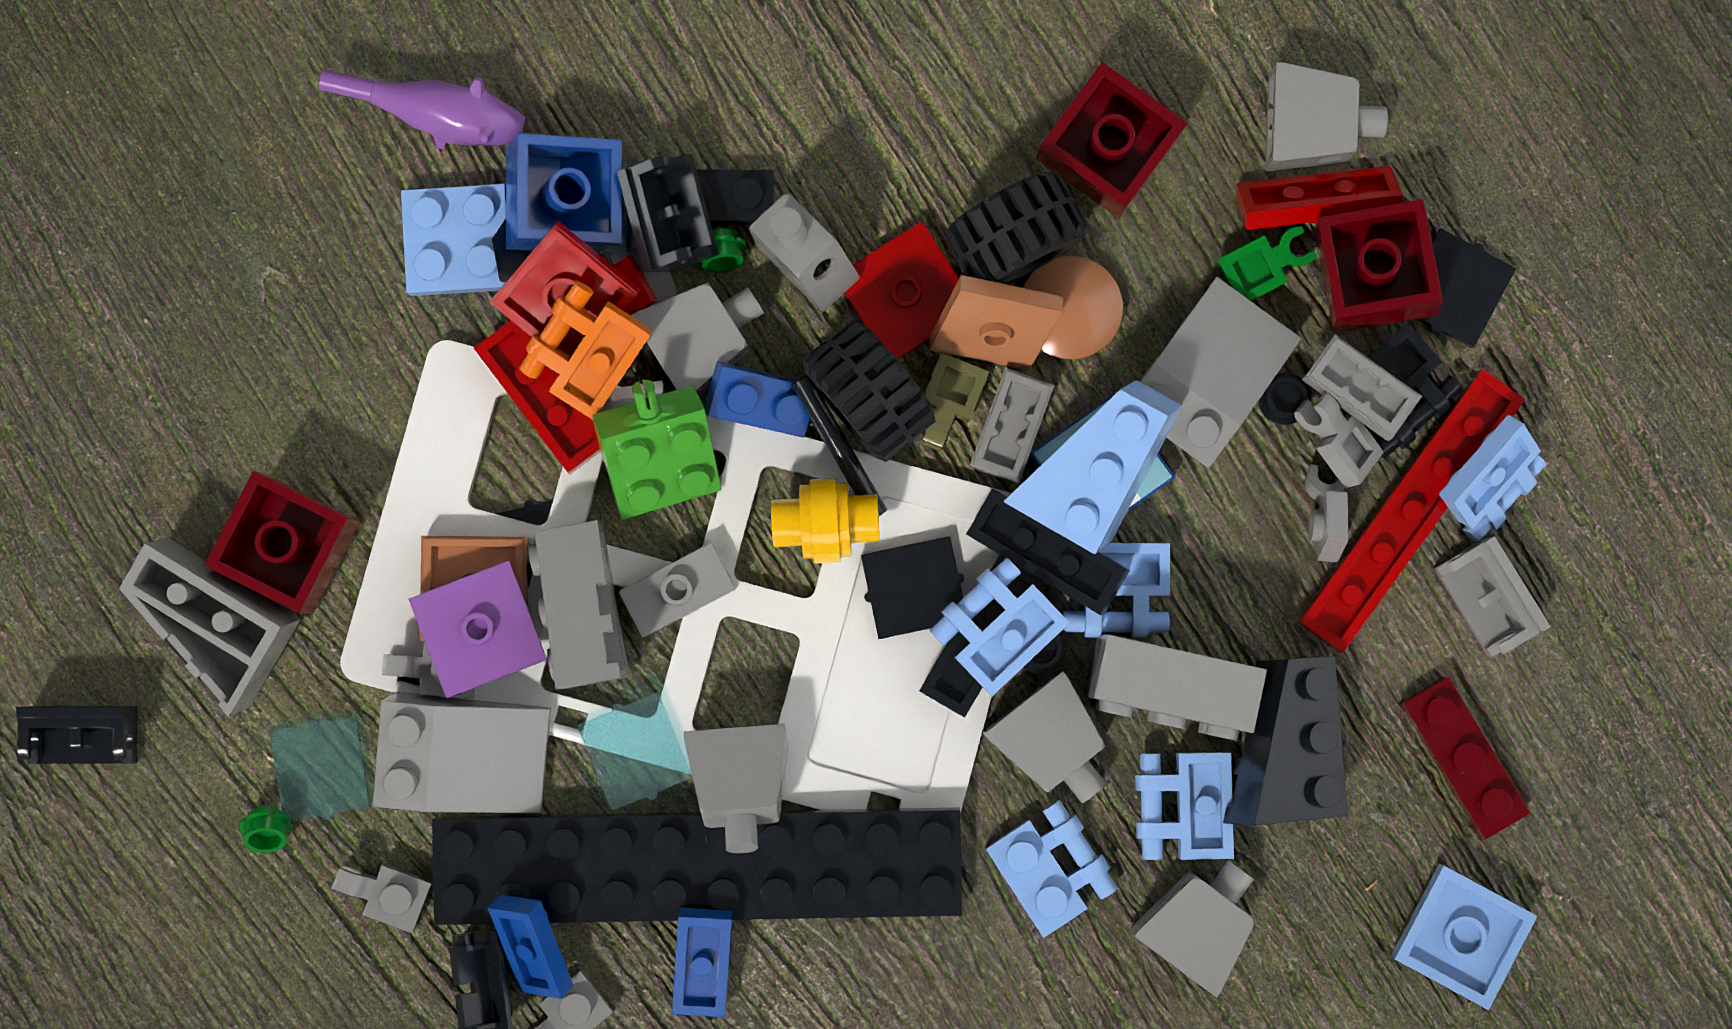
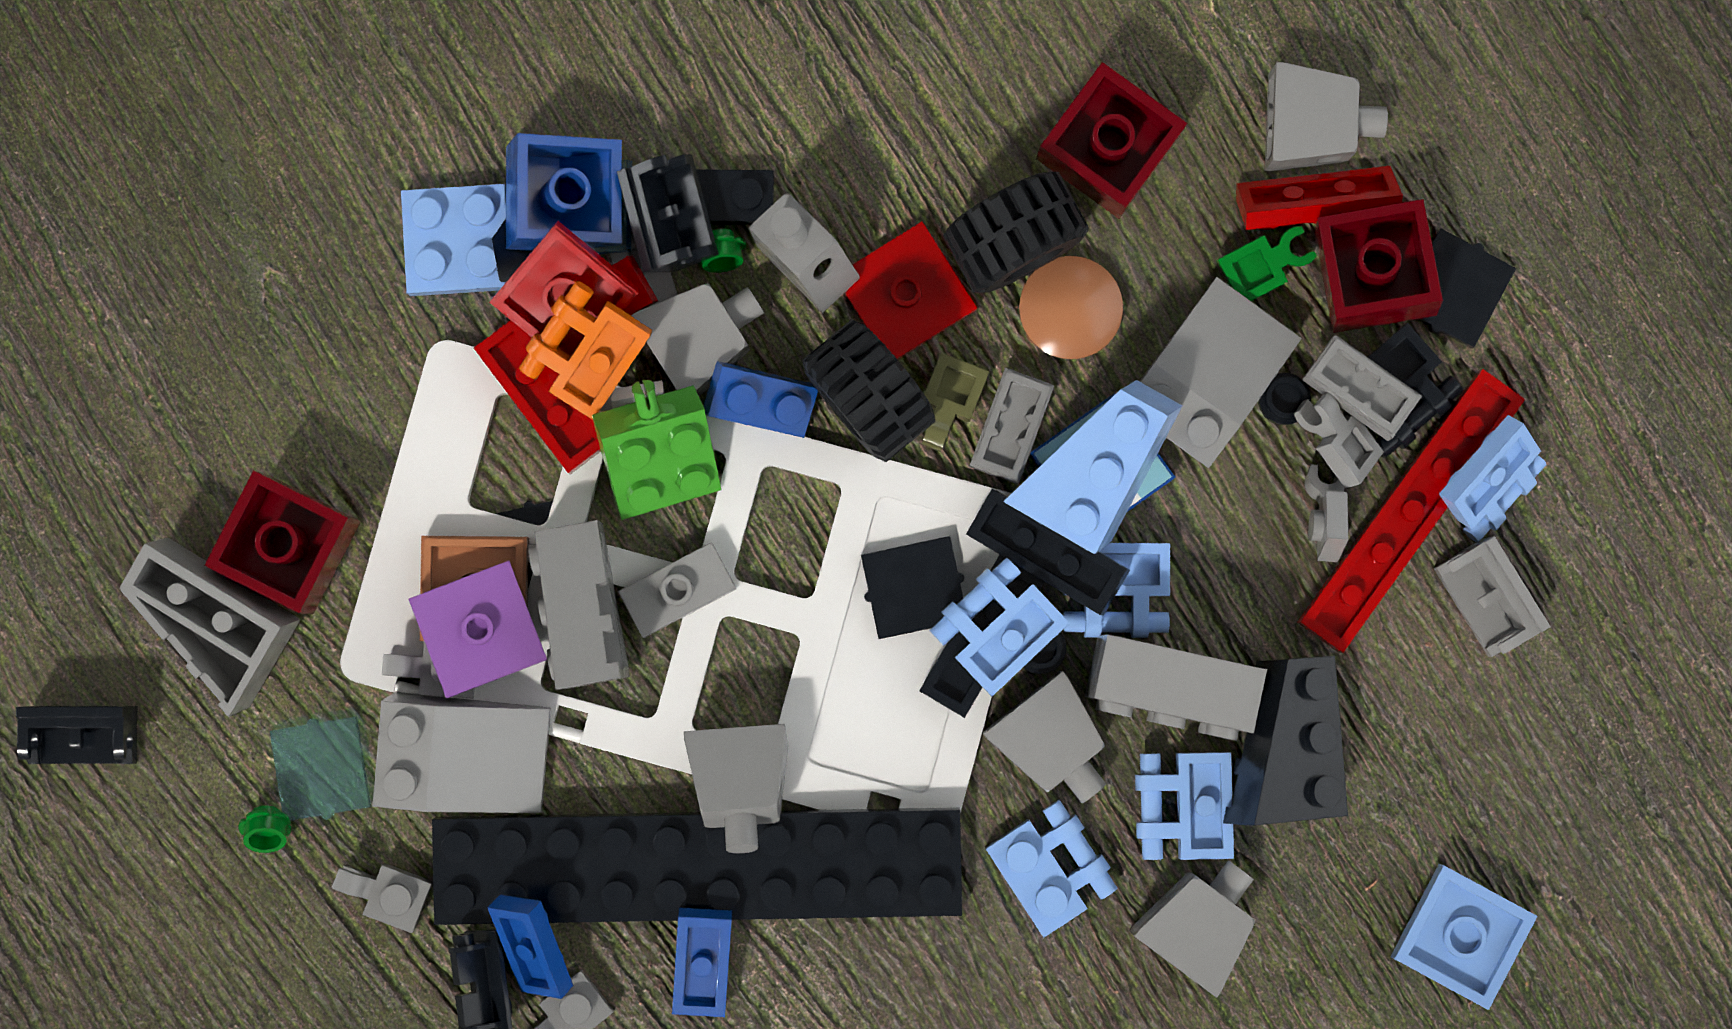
(440, 108): medium lavender piece -> none
(634, 751): clear light blue piece -> none
(825, 520): yellow piece -> none
(835, 439): black bar -> none
(995, 322): nougat plate -> none
(1464, 758): dark red plate -> none

